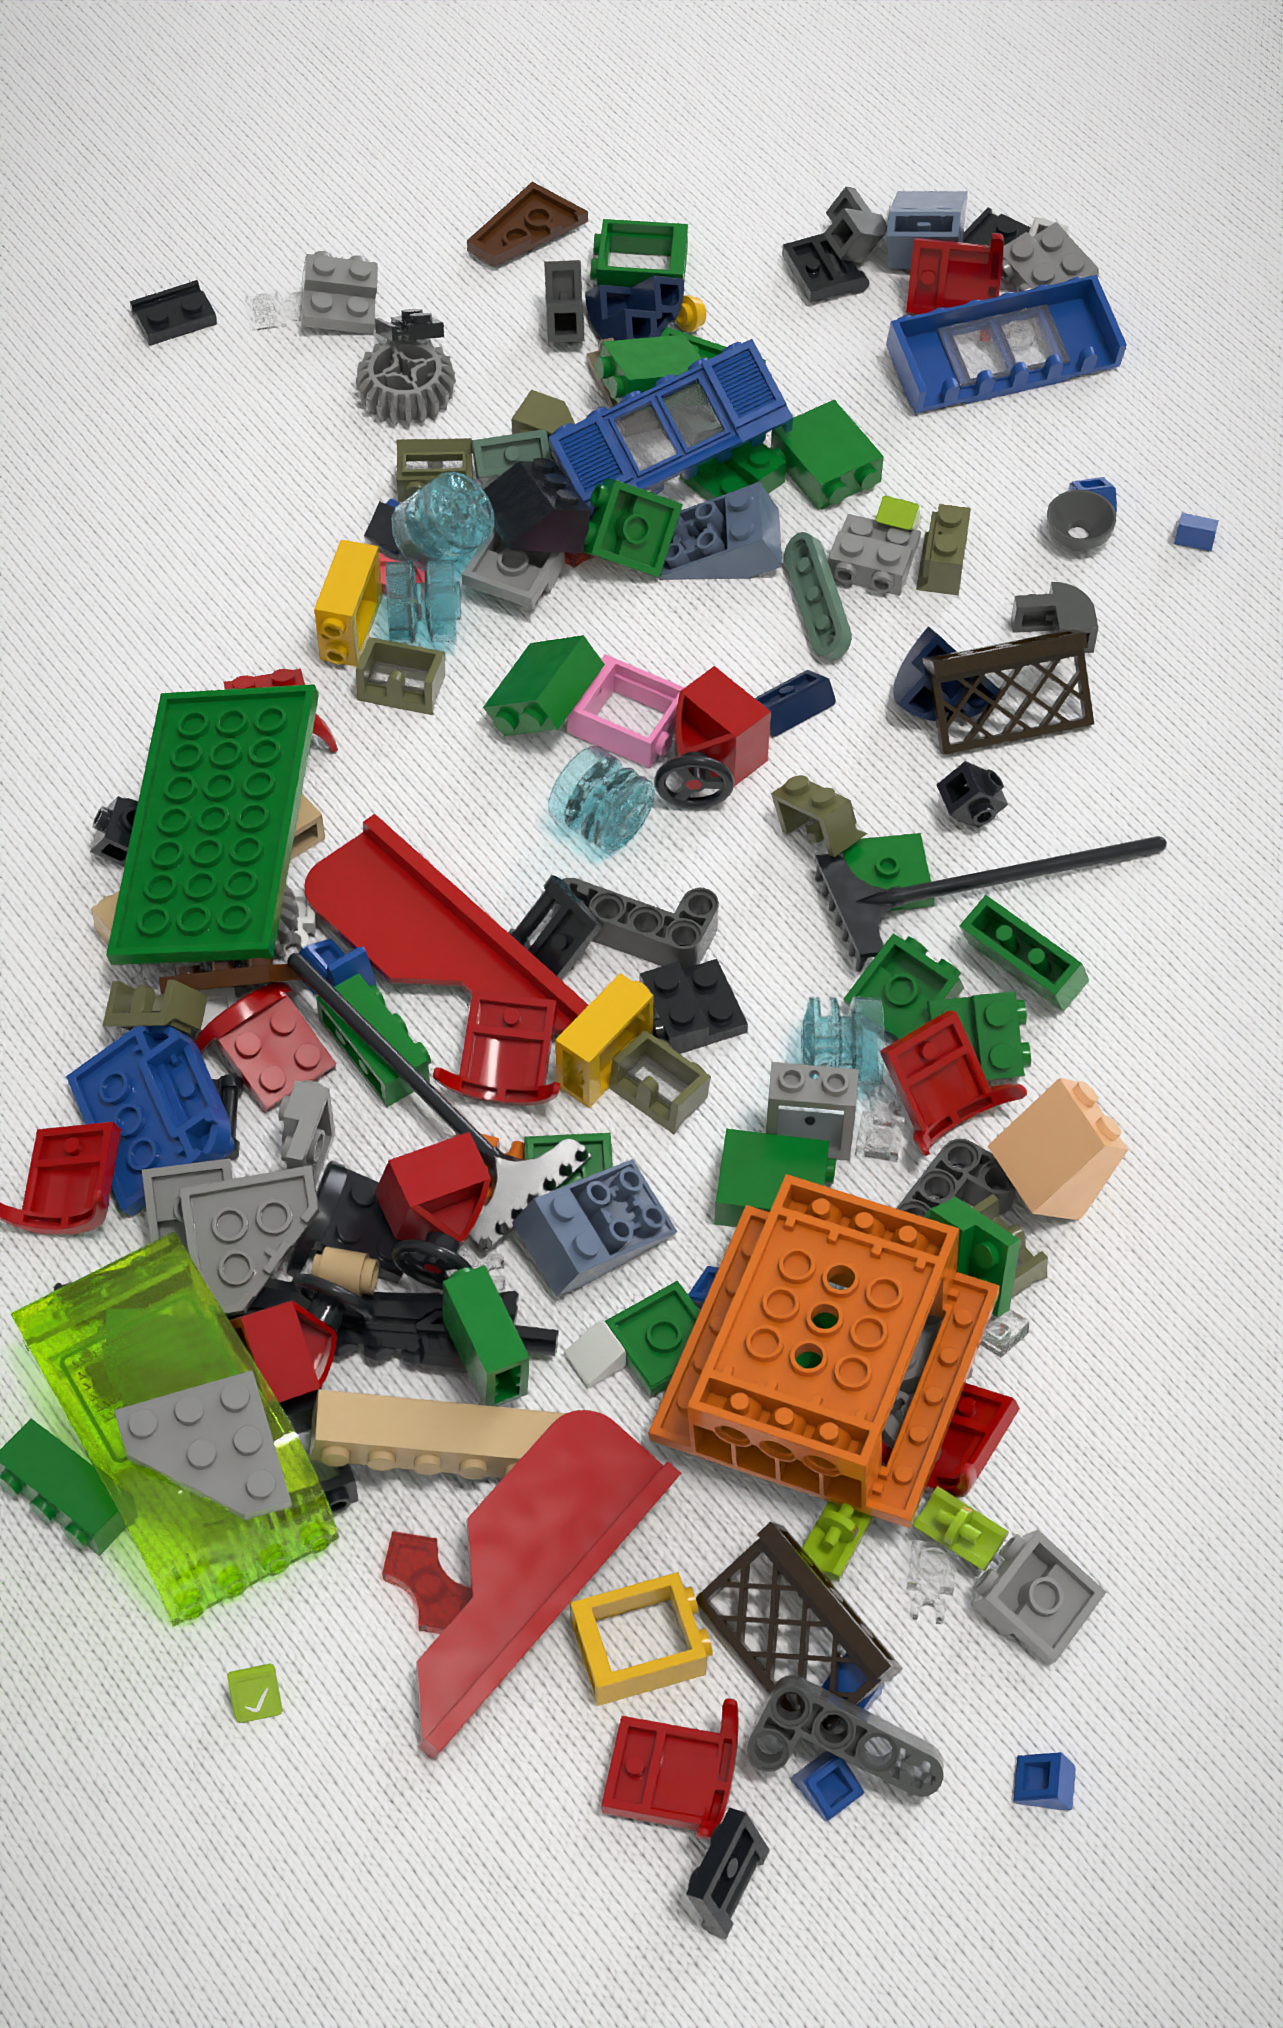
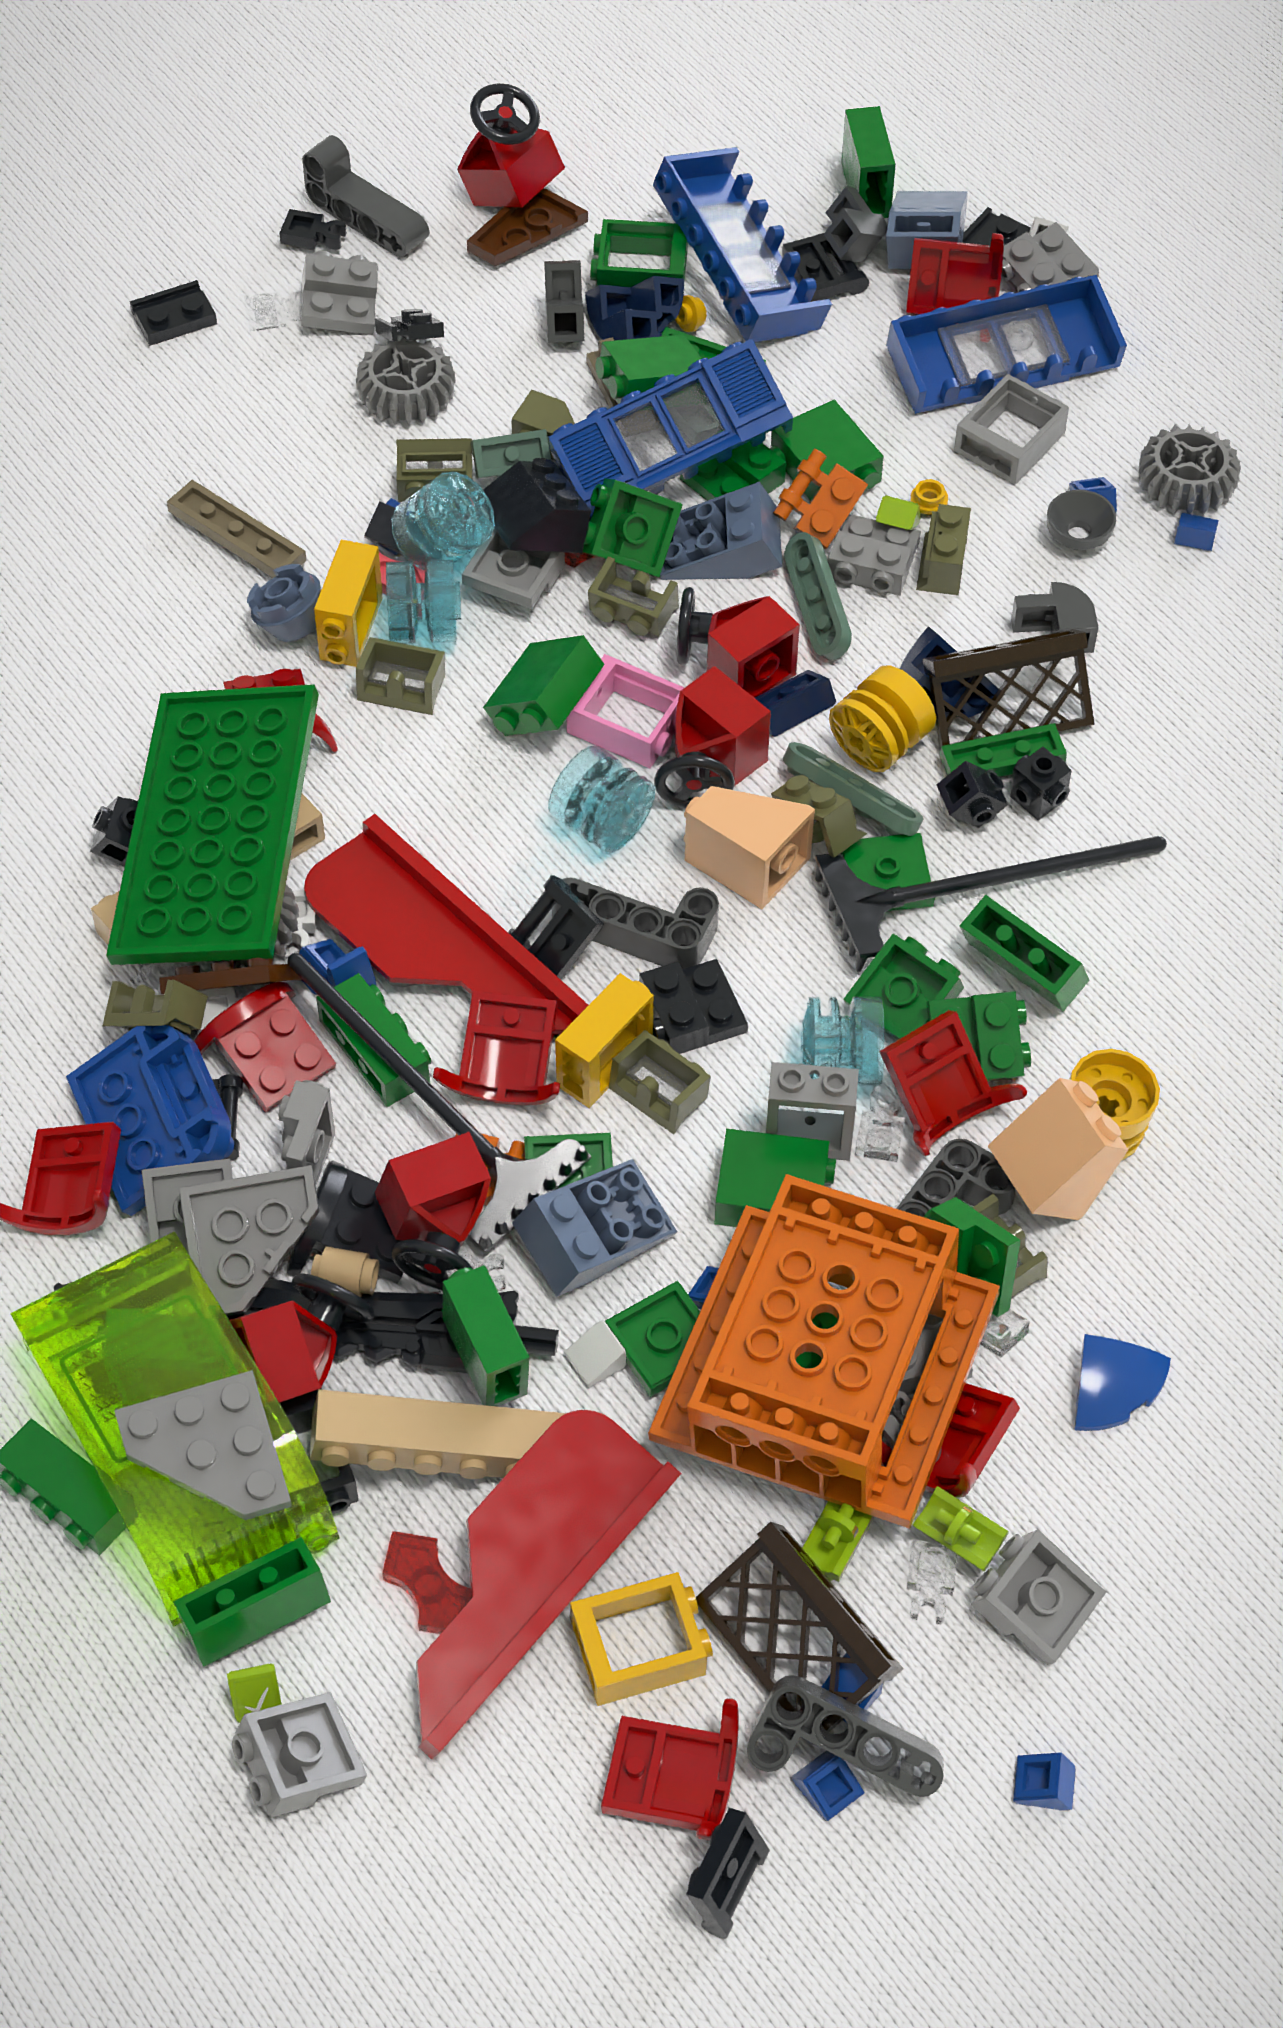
(234, 529): none -> dark tan plate
(252, 1601): none -> green brick
(286, 603): none -> sand blue cone
(297, 1753): none -> light grey plate
(309, 228): none -> black plate
(357, 202): none -> dark grey beam
(507, 157): none -> red piece
(631, 601): none -> olive window
(735, 246): none -> blue window
(747, 642): none -> red piece
(748, 841): none -> light nougat slope
(831, 503): none -> orange plate
(865, 797): none -> sand green plate
(868, 158): none -> green brick
(882, 718): none -> yellow wheel
(929, 495): none -> yellow plate
(998, 453): none -> light grey window
(1003, 750): none -> green plate
(1040, 782): none -> black brick
(1116, 1381): none -> blue brick
(1124, 1090): none -> yellow wheel
(1187, 479): none -> light grey gear

